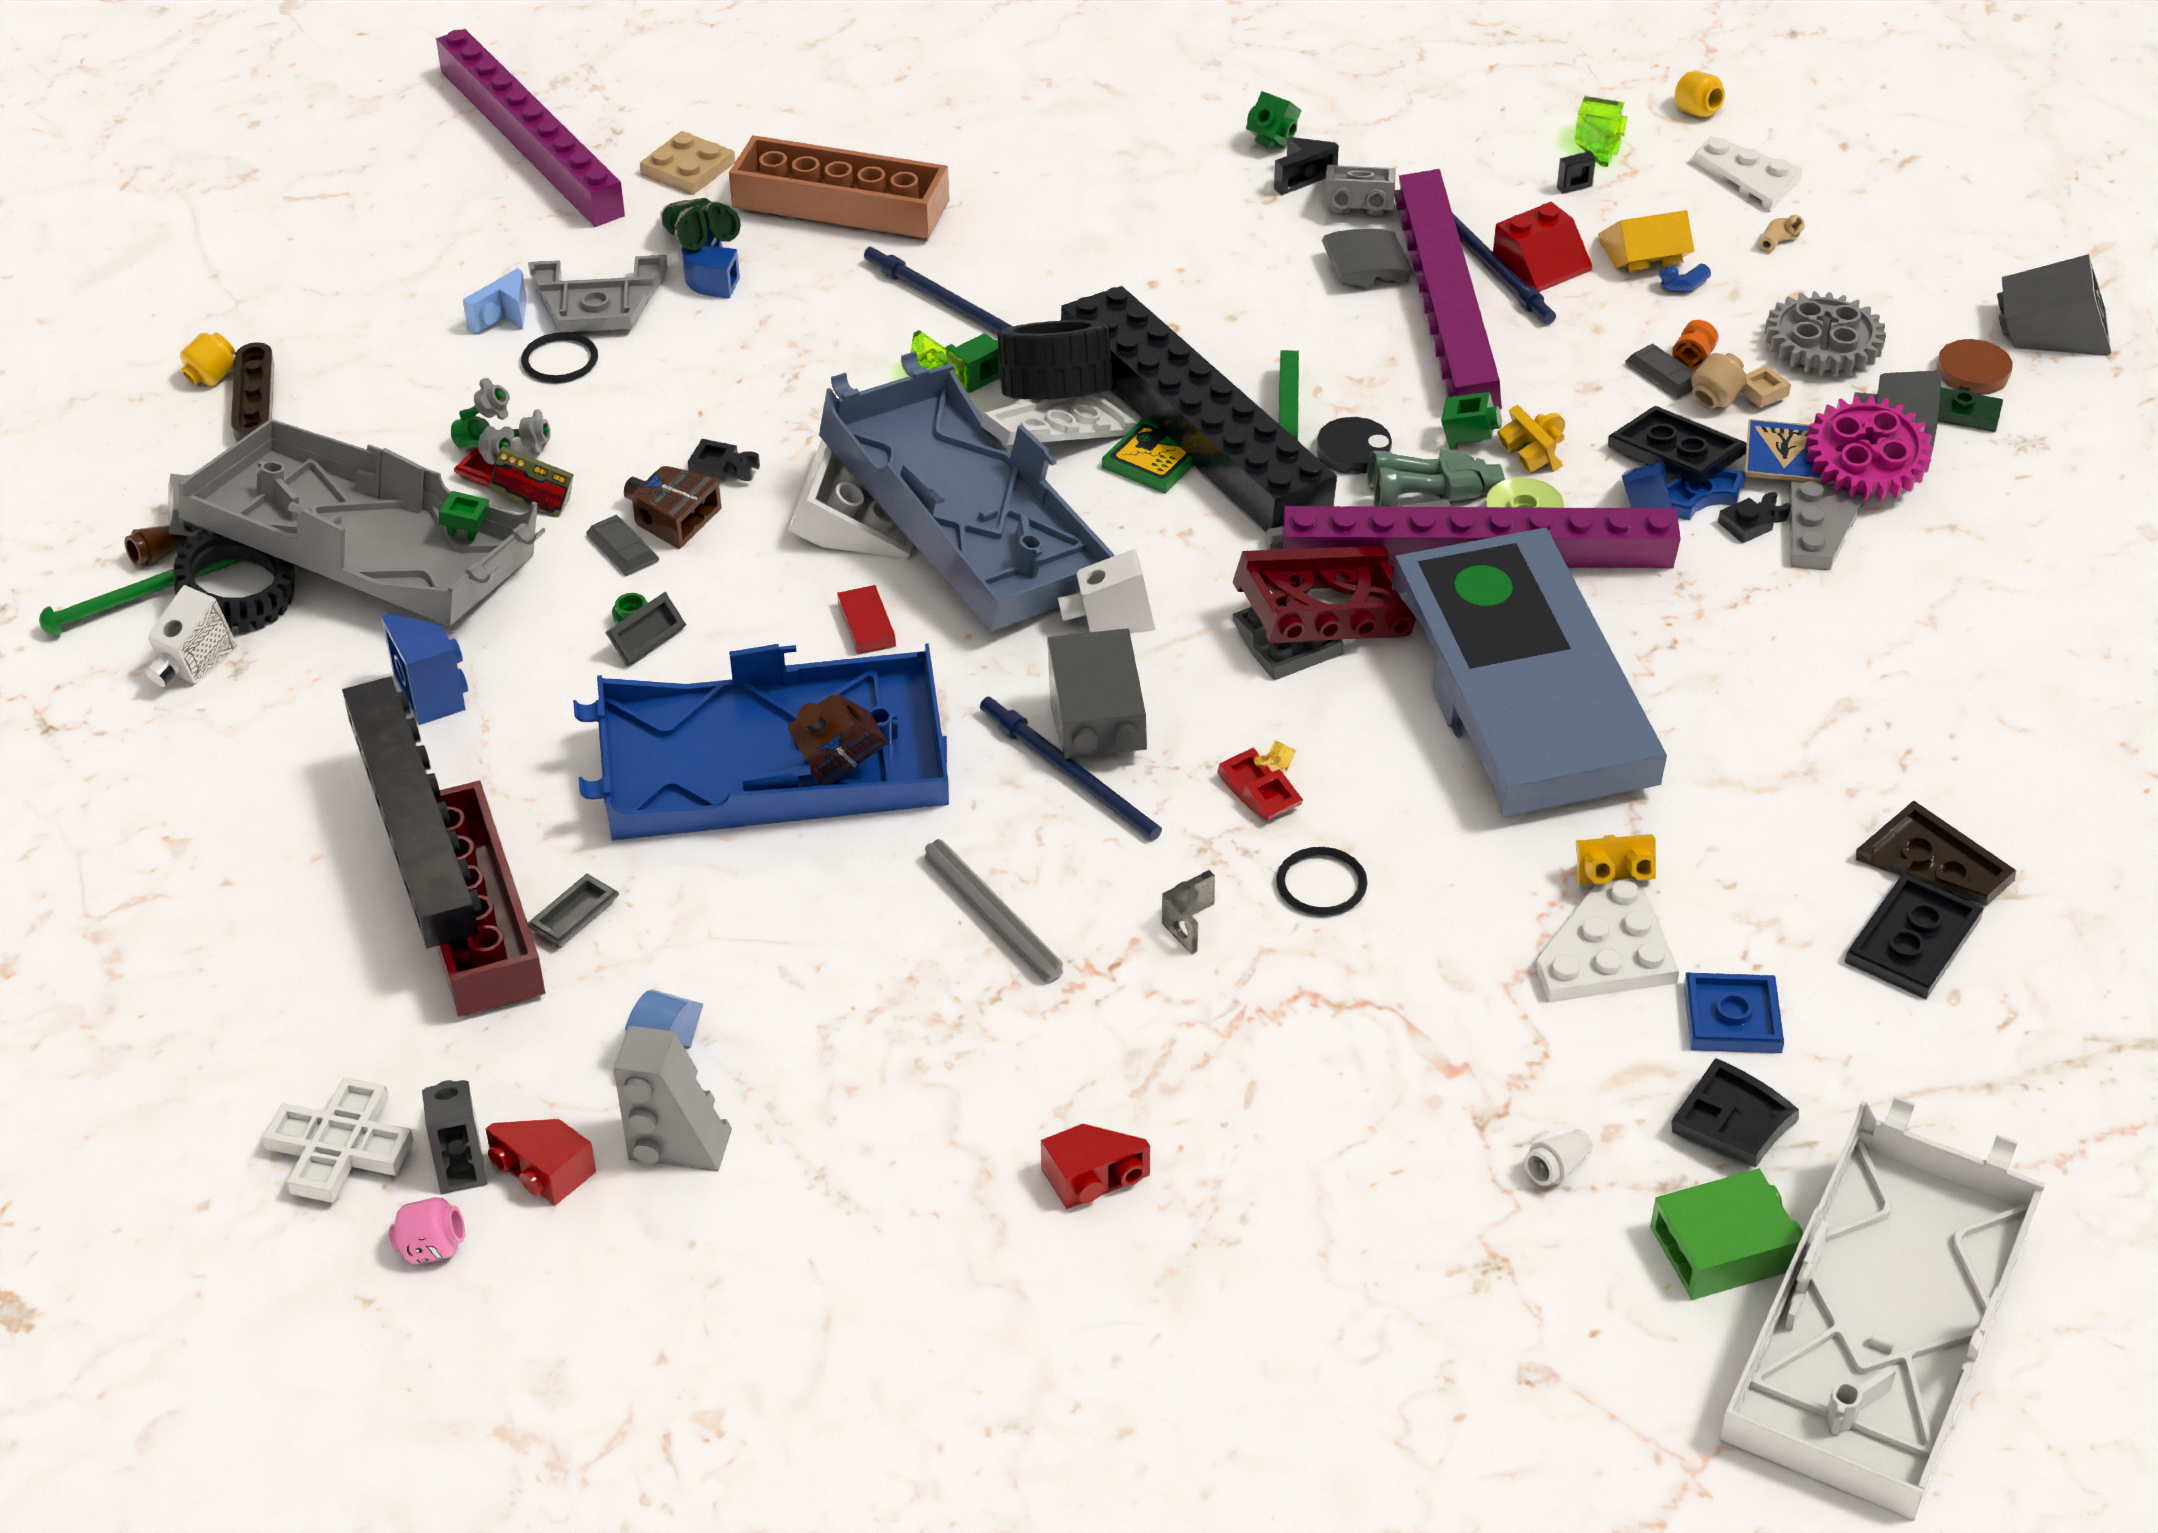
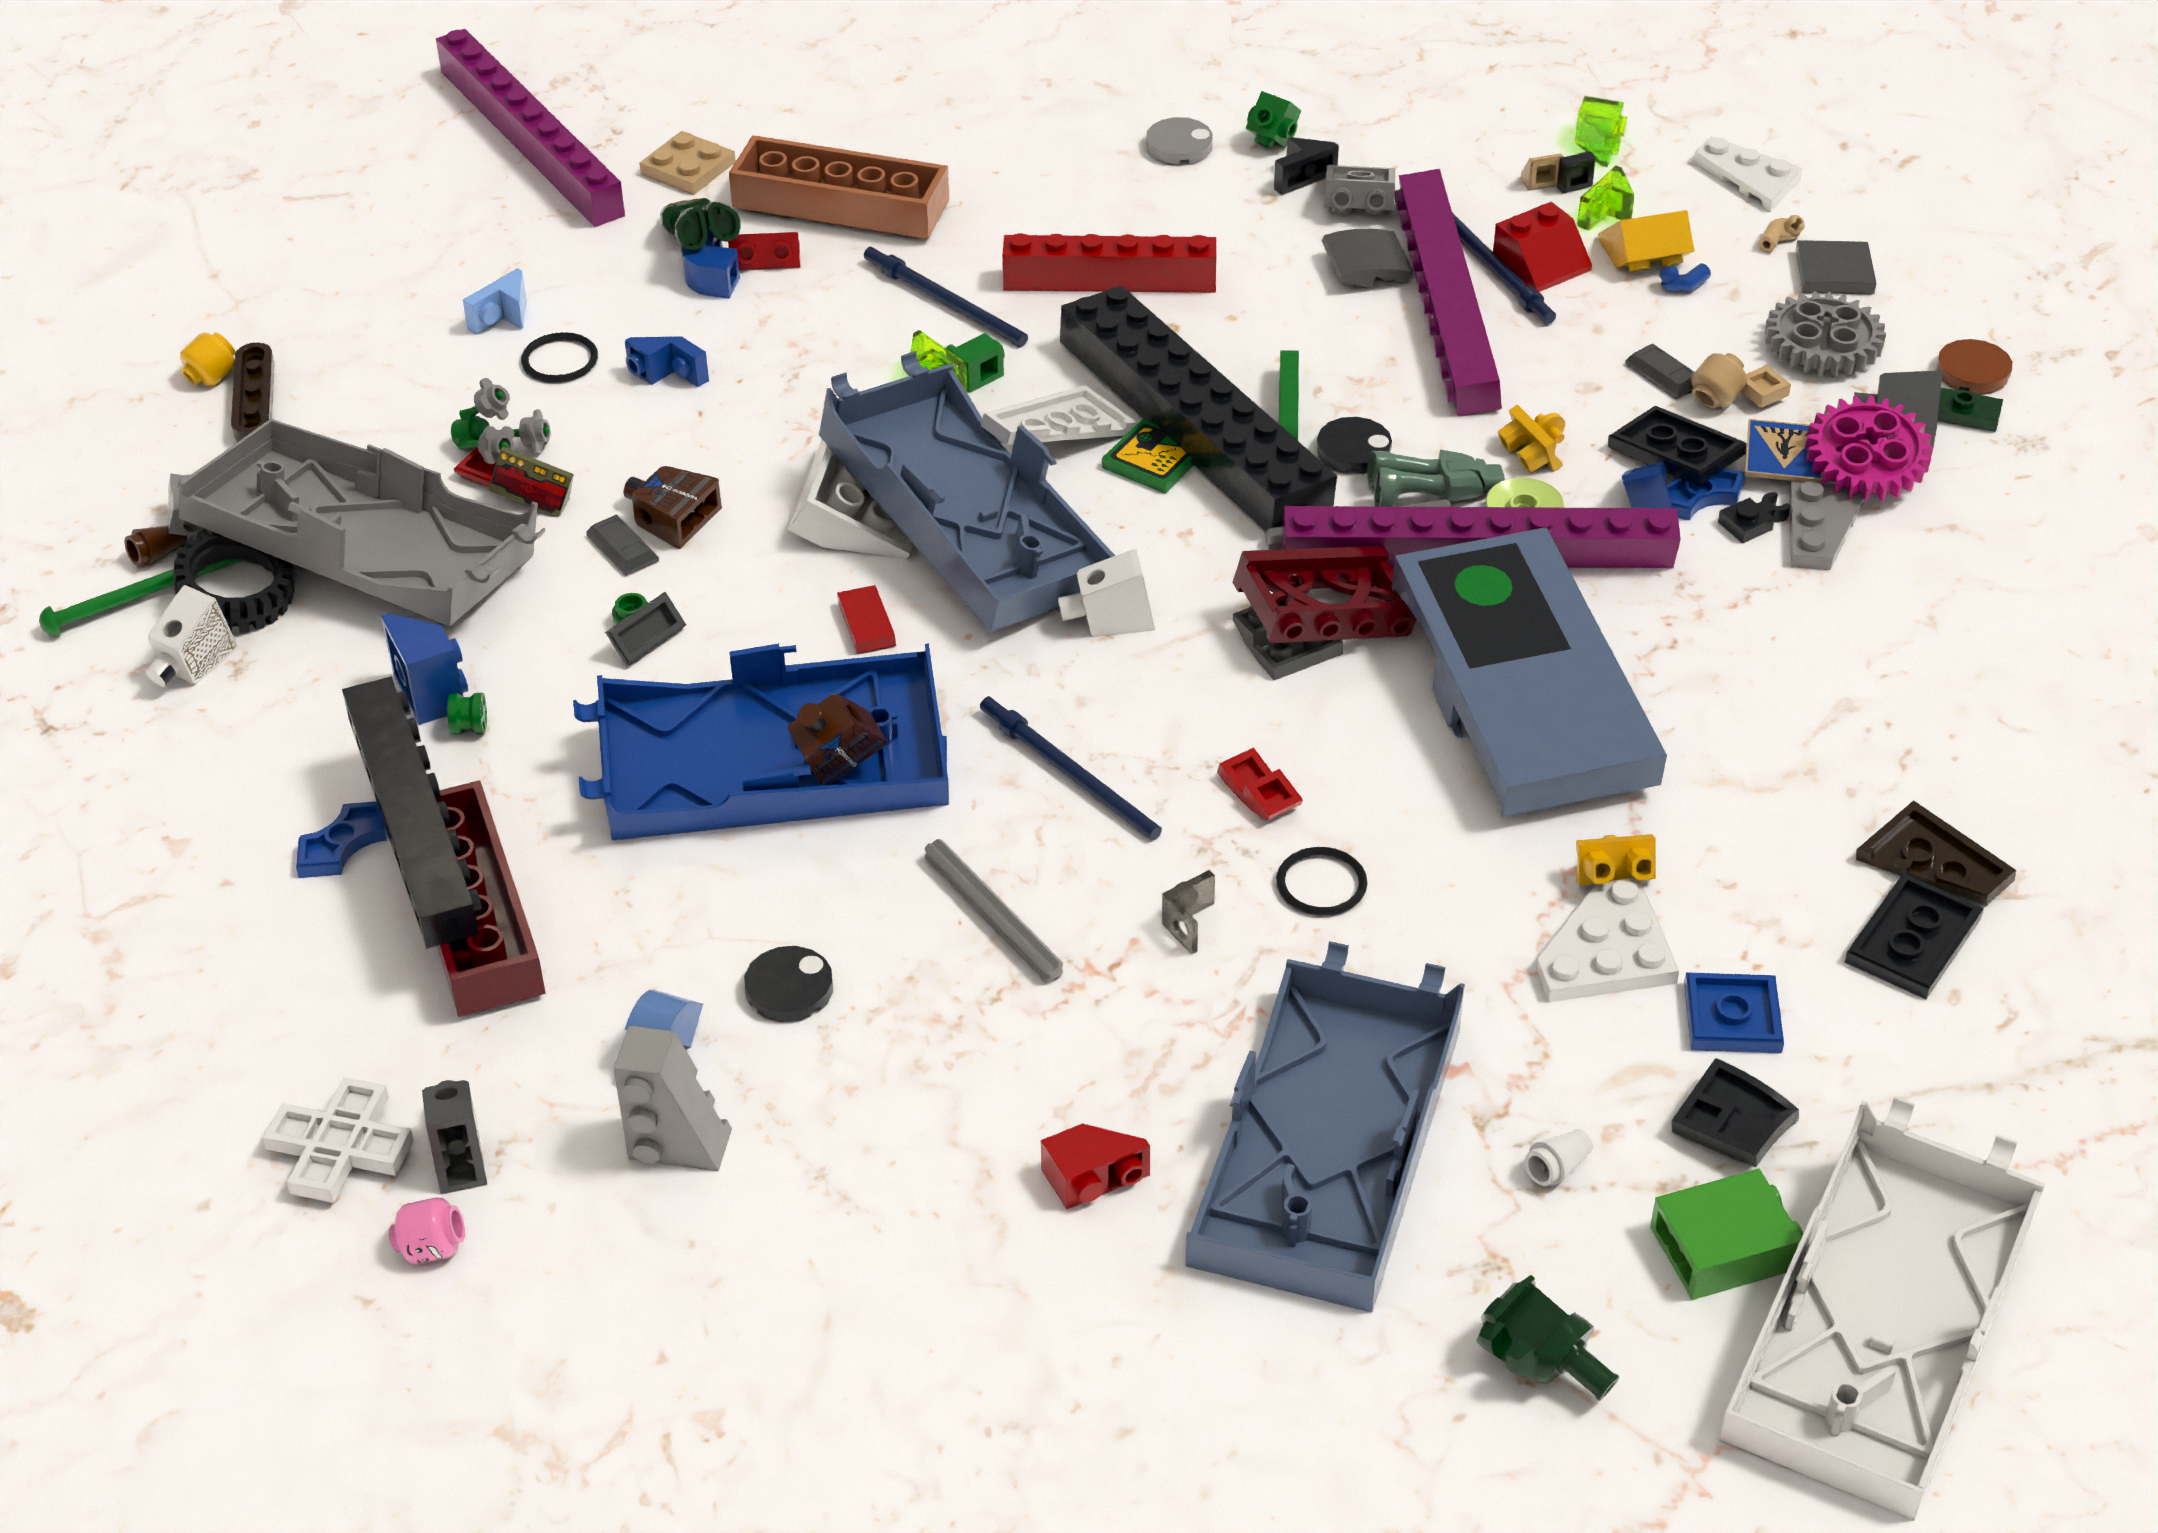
(331, 847): none -> blue tile
(463, 513): green tile -> none
(467, 713): none -> green wheel
(543, 1154): red slope -> none
(573, 910): dark grey tile -> none
(597, 303): light grey wing -> none
(660, 356): none -> blue slope
(720, 458): black plate -> none
(767, 250): none -> red hinge
(788, 983): none -> black tile
(1055, 359): black tyre -> none
(1096, 693): dark grey slope -> none
(1107, 262): none -> red brick
(1179, 140): none -> light grey tile
(1278, 755): clear yellow hand -> none
(1327, 1132): none -> sand blue piece
(1470, 418): green brick -> none
(1541, 171): none -> tan slope
(1542, 1339): none -> dark green piece
(1608, 196): none -> clear neon green slope
(1695, 343): orange wheel -> none
(1699, 94): yellow head -> none
(1835, 266): none -> dark grey tile
(2055, 308): dark grey slope -> none

